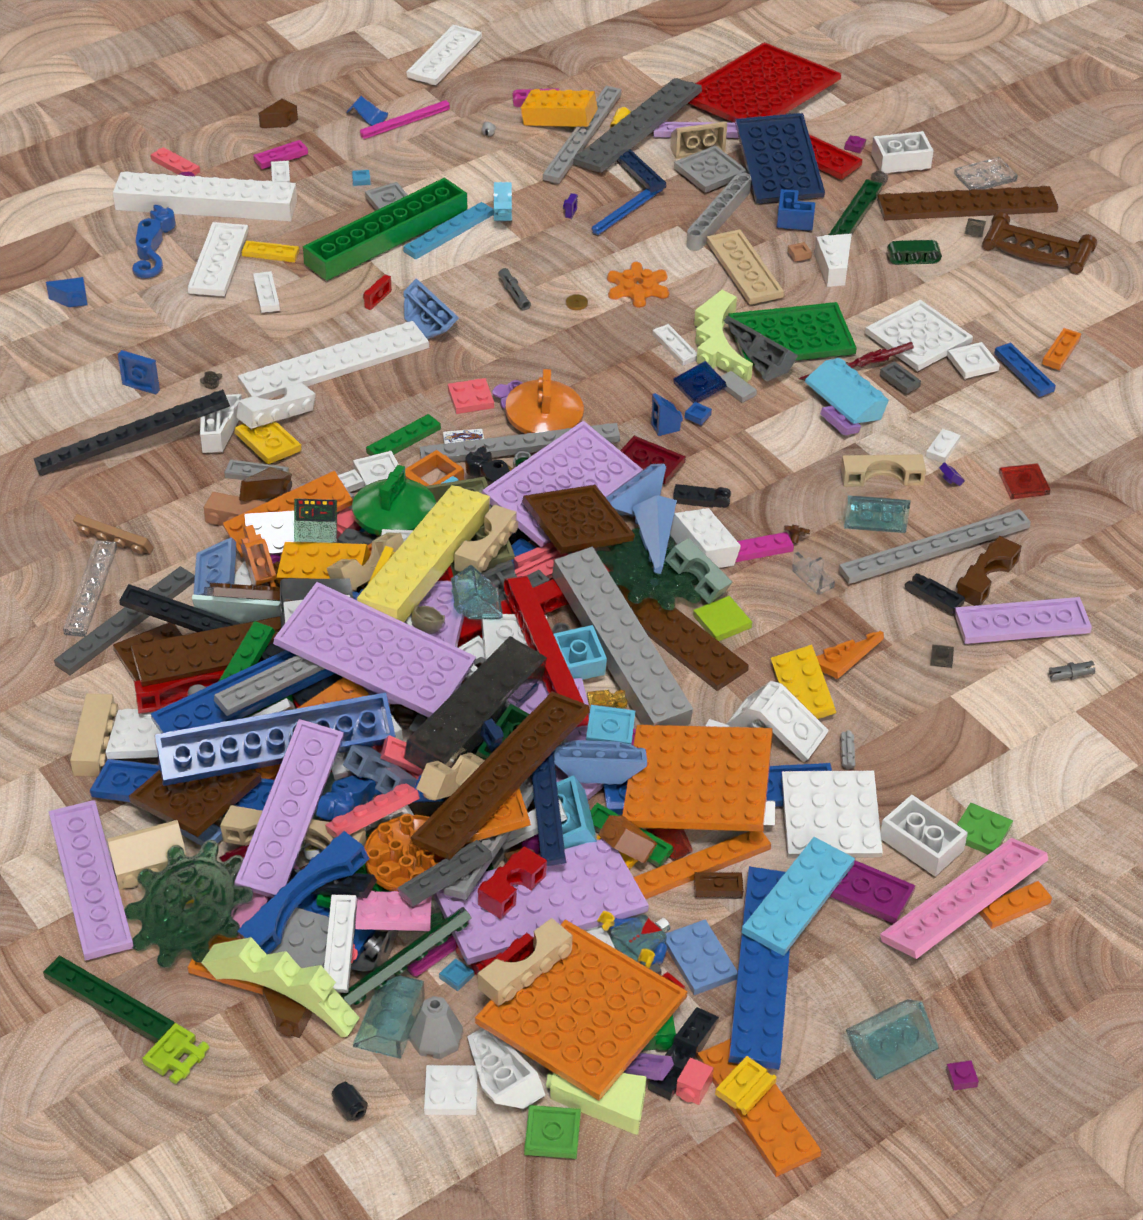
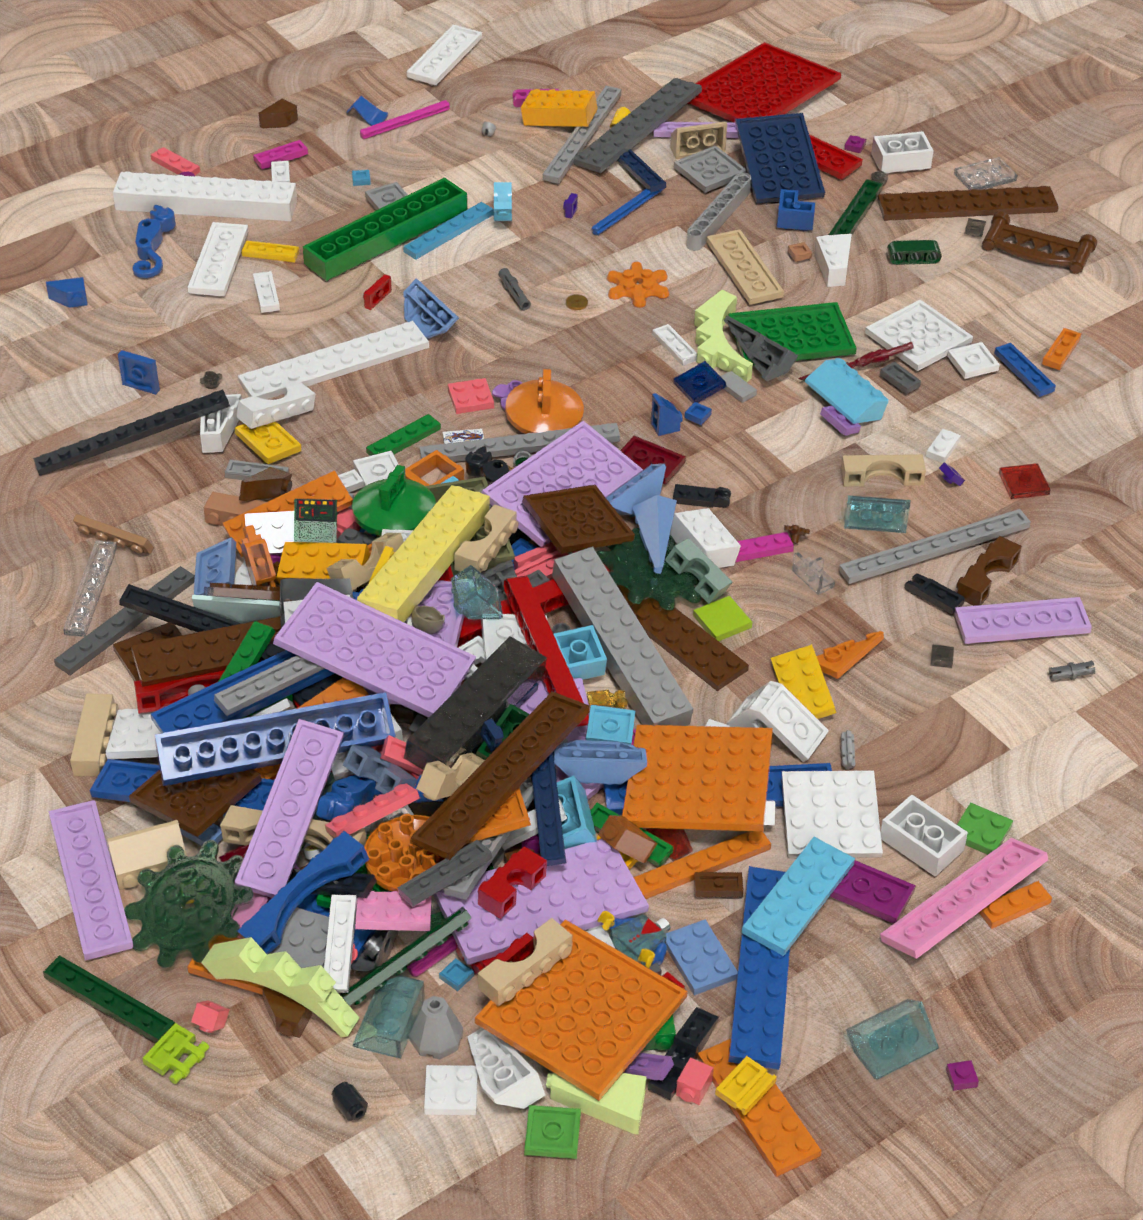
(210, 1016): none -> coral plate

